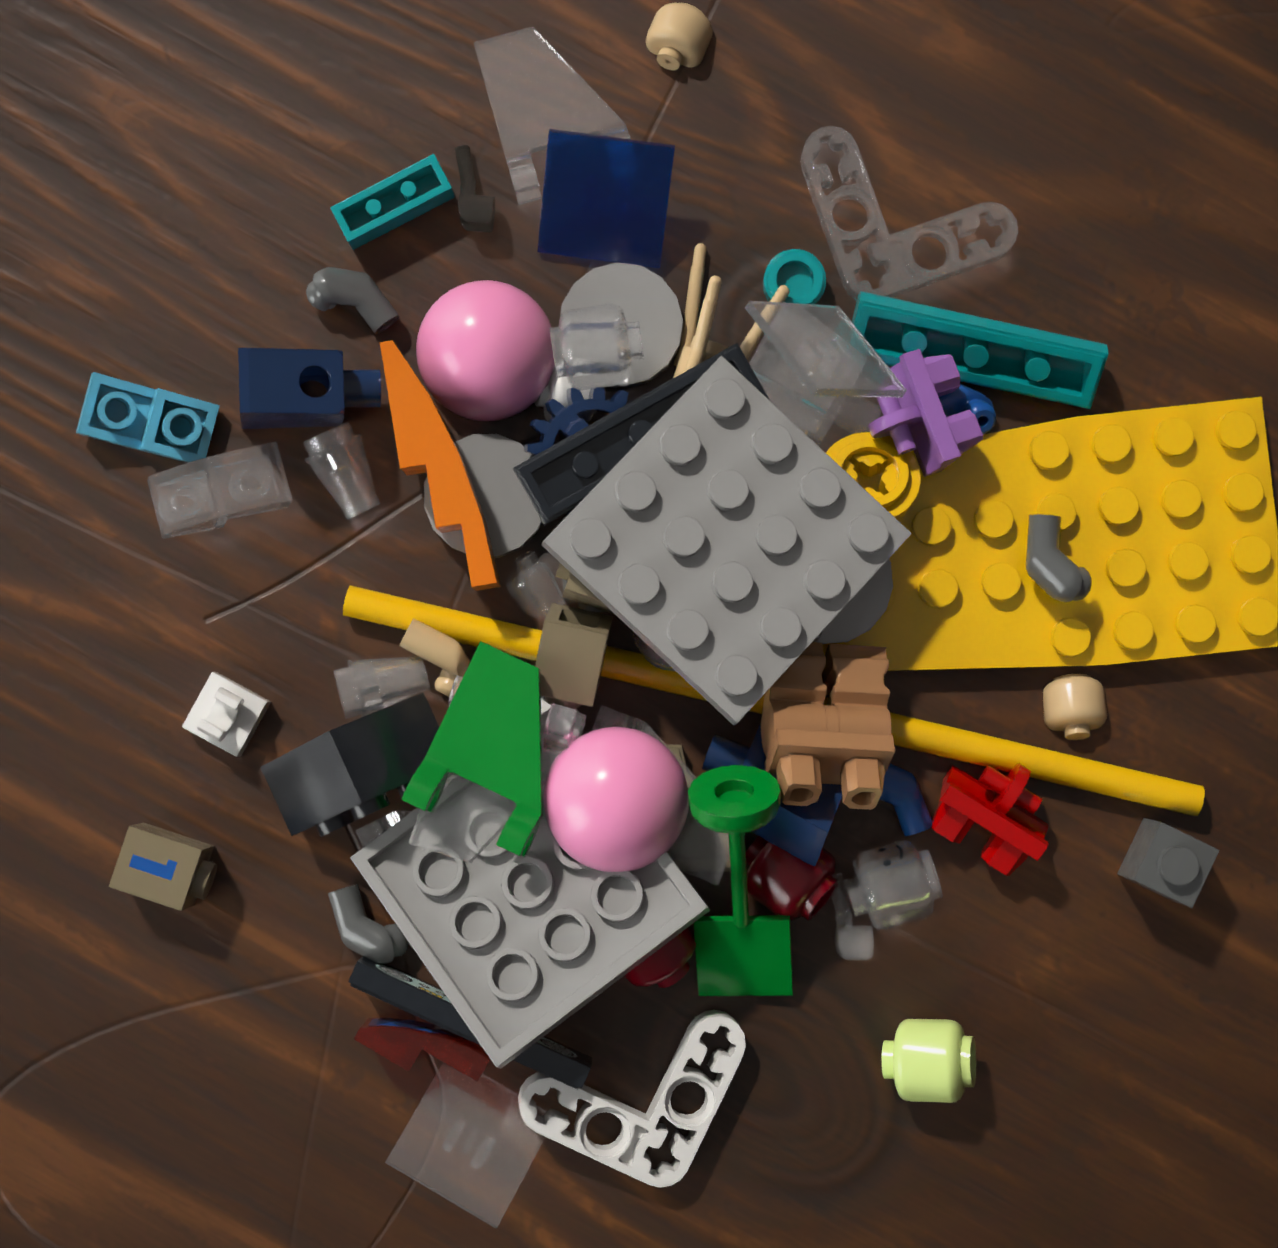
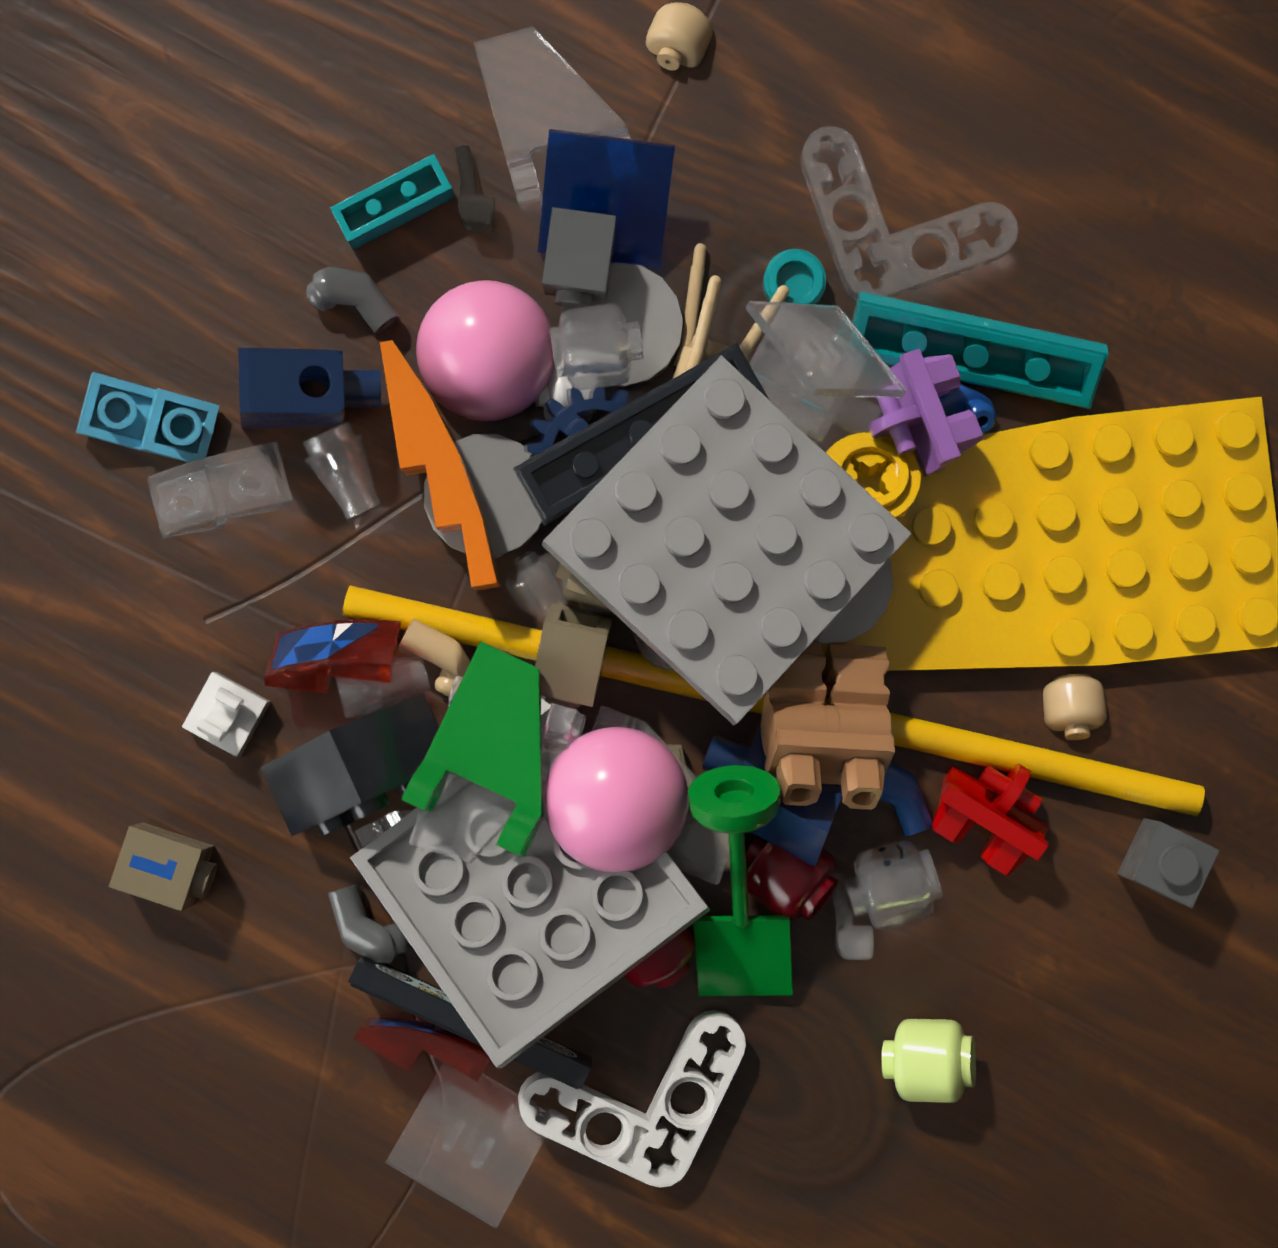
(350, 648): none -> clear red slope
(579, 257): none -> dark grey brick
(1051, 567): dark grey arm -> none

